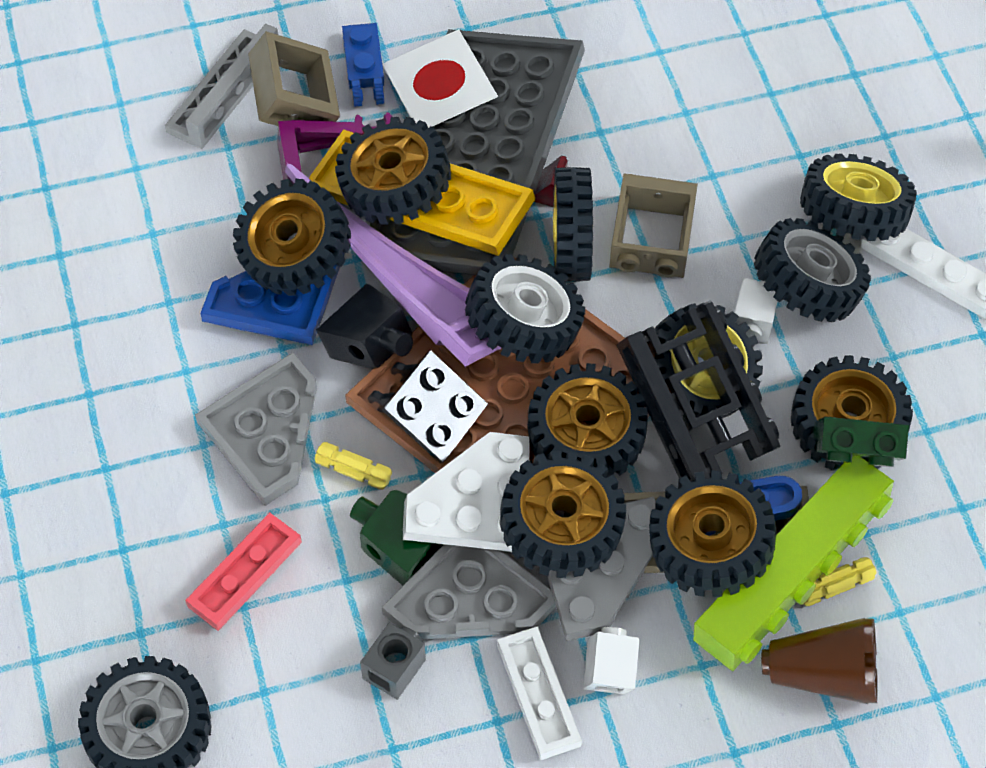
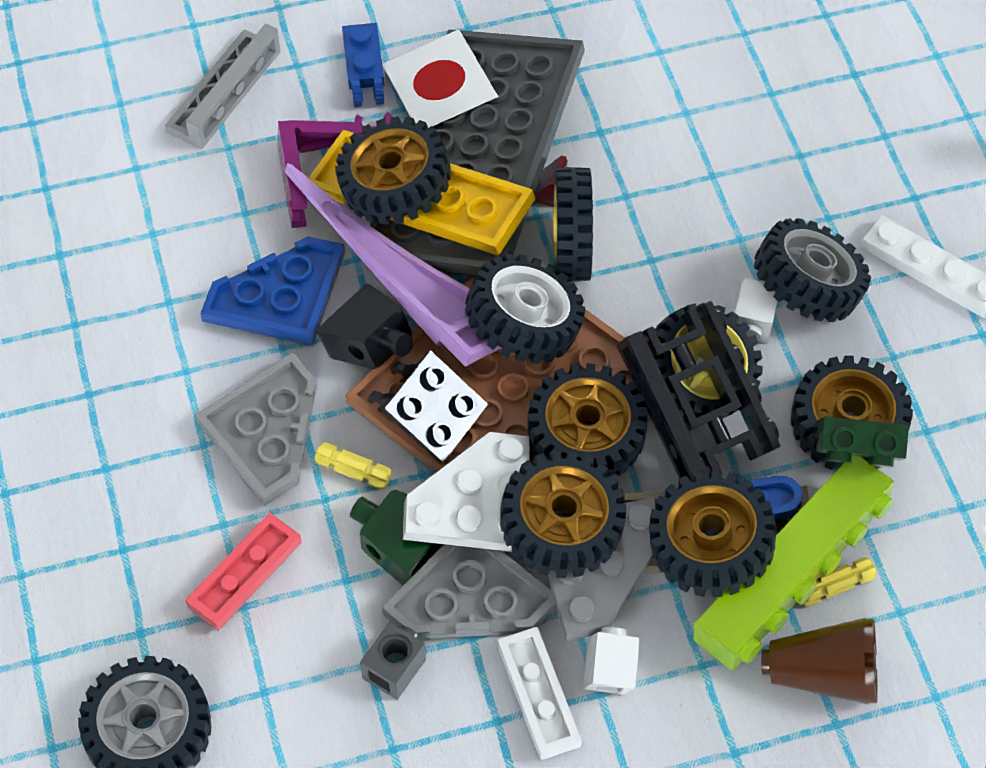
(279, 104): dark tan window -> none
(308, 256): wheel -> none
(640, 194): dark tan window -> none
(858, 197): black wheel -> none

